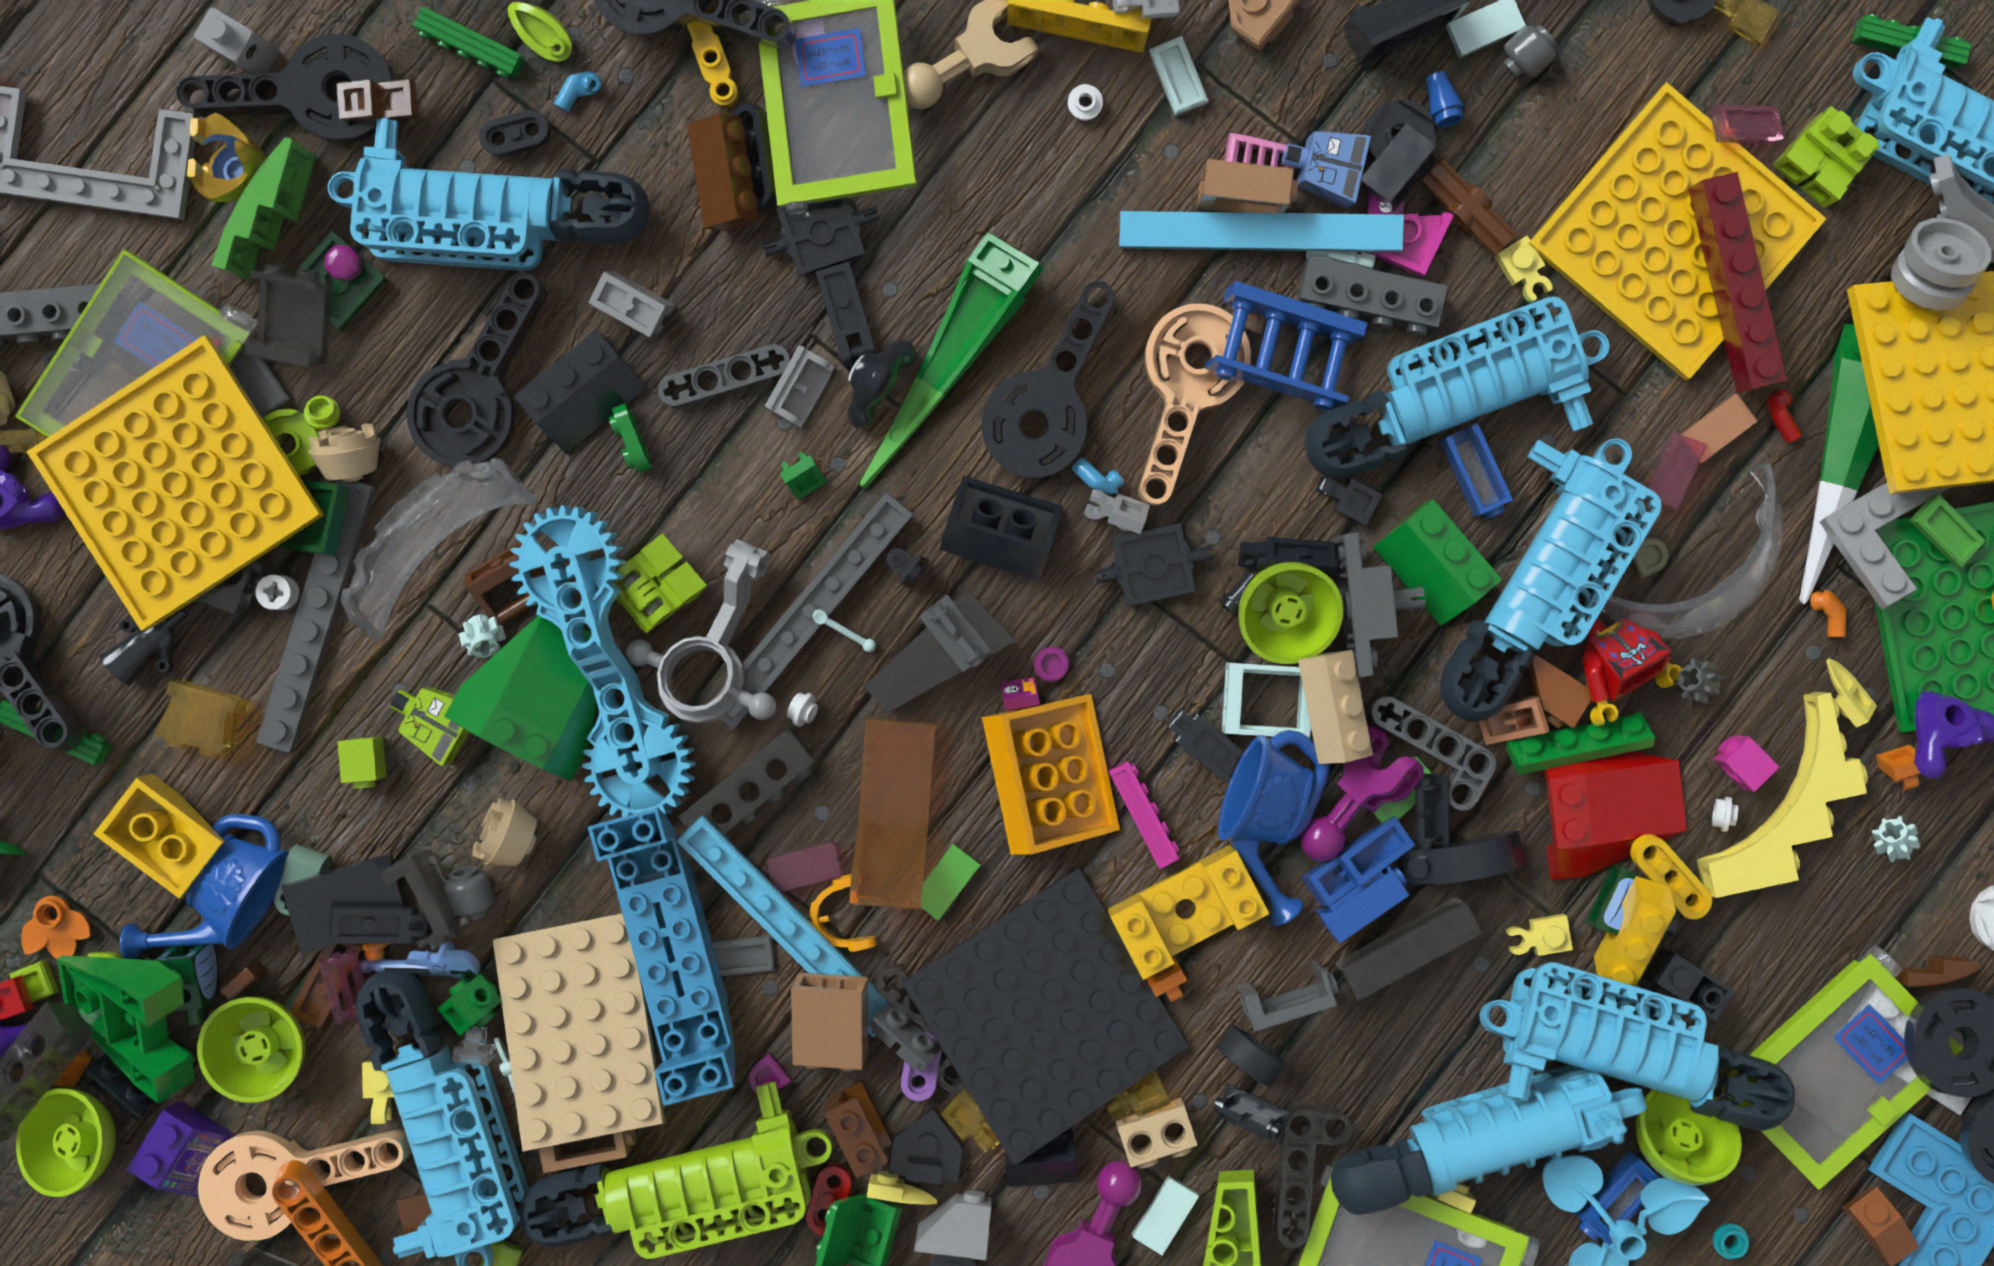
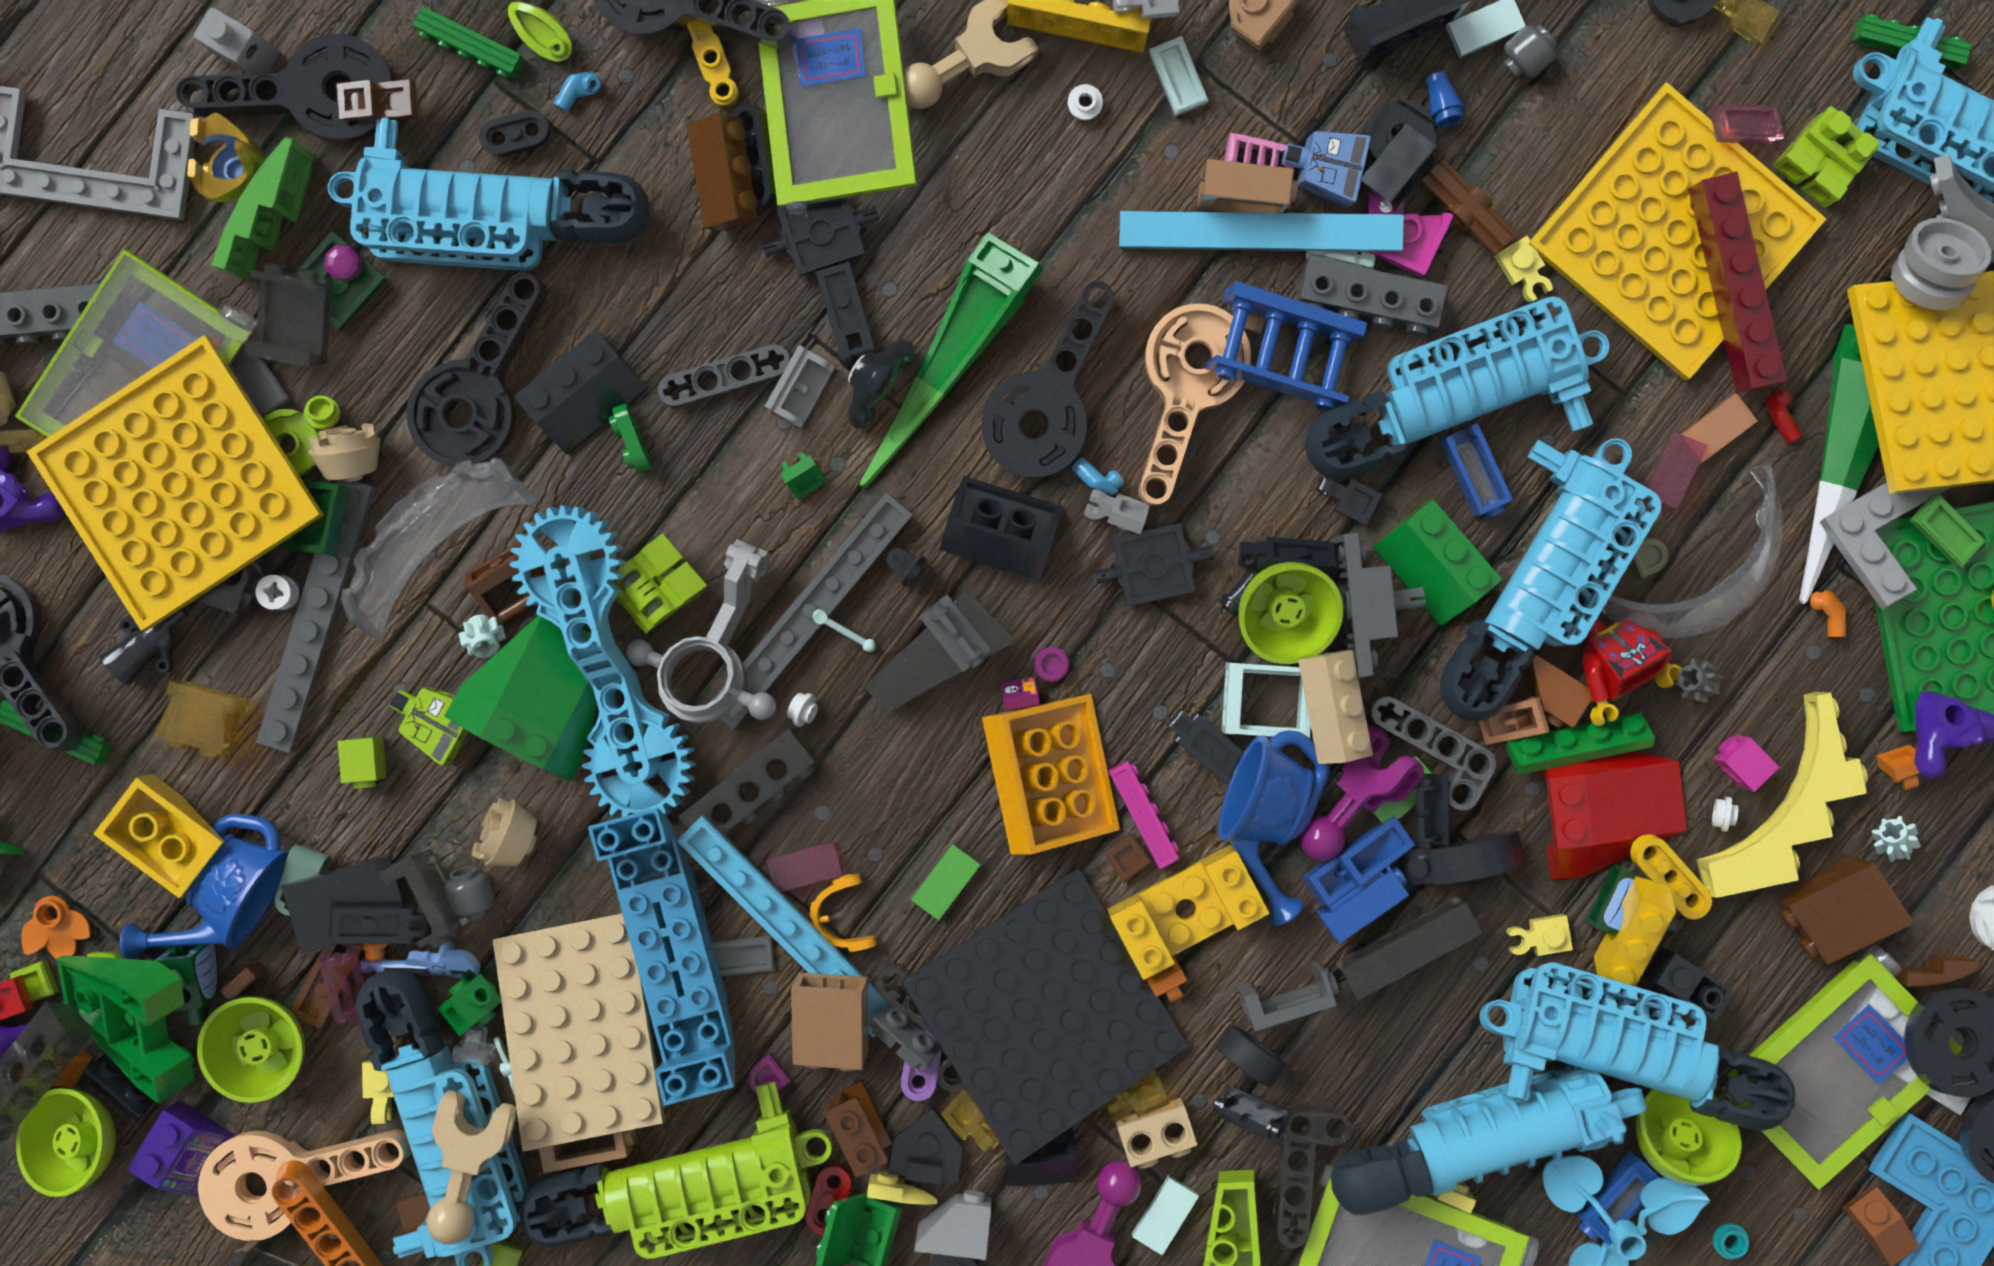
(466, 1154): none -> tan piece
(630, 303): light grey hinge -> none
(893, 813): clear orange windscreen -> none
(1127, 857): none -> reddish brown tile
(1842, 910): none -> reddish brown slope
(1851, 697): light yellow plate -> none

